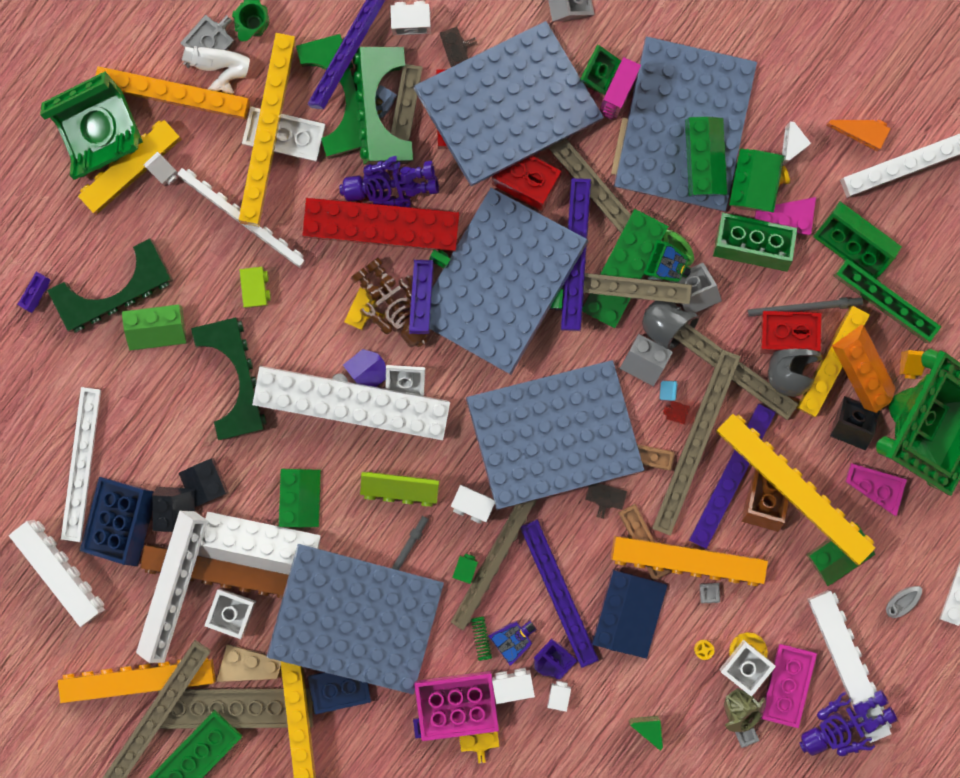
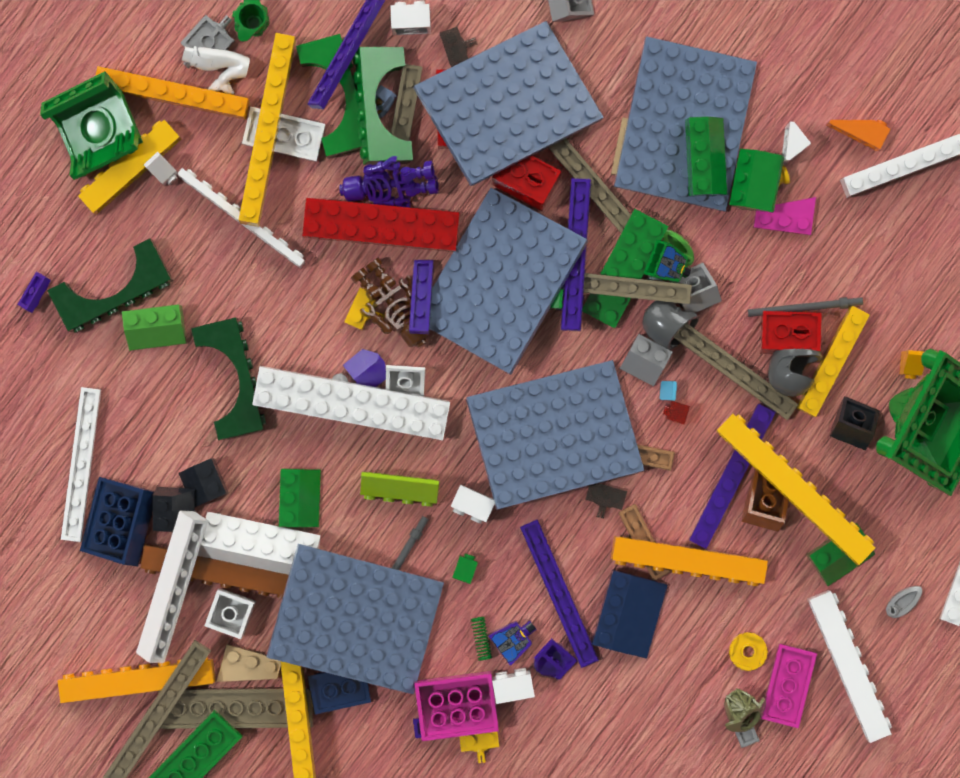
(57, 572): white brick -> none
(254, 287): lime brick -> none
(440, 258): green plate -> none
(491, 564): dark tan plate -> none
(559, 696): white brick -> none
(600, 70): green slope -> none
(619, 88): dark pink arch -> none
(649, 728): green slope -> none
(696, 442): dark tan plate -> none
(705, 653): yellow wheel -> none
(709, 593): light grey tile -> none
(747, 668): white brick -> none
(755, 242): green slope -> none
(816, 740): dark purple piece -> none
(857, 240): green slope -> none
(865, 369): orange slope -> none
(878, 486): dark pink wing -> none
(887, 301): green brick -> none

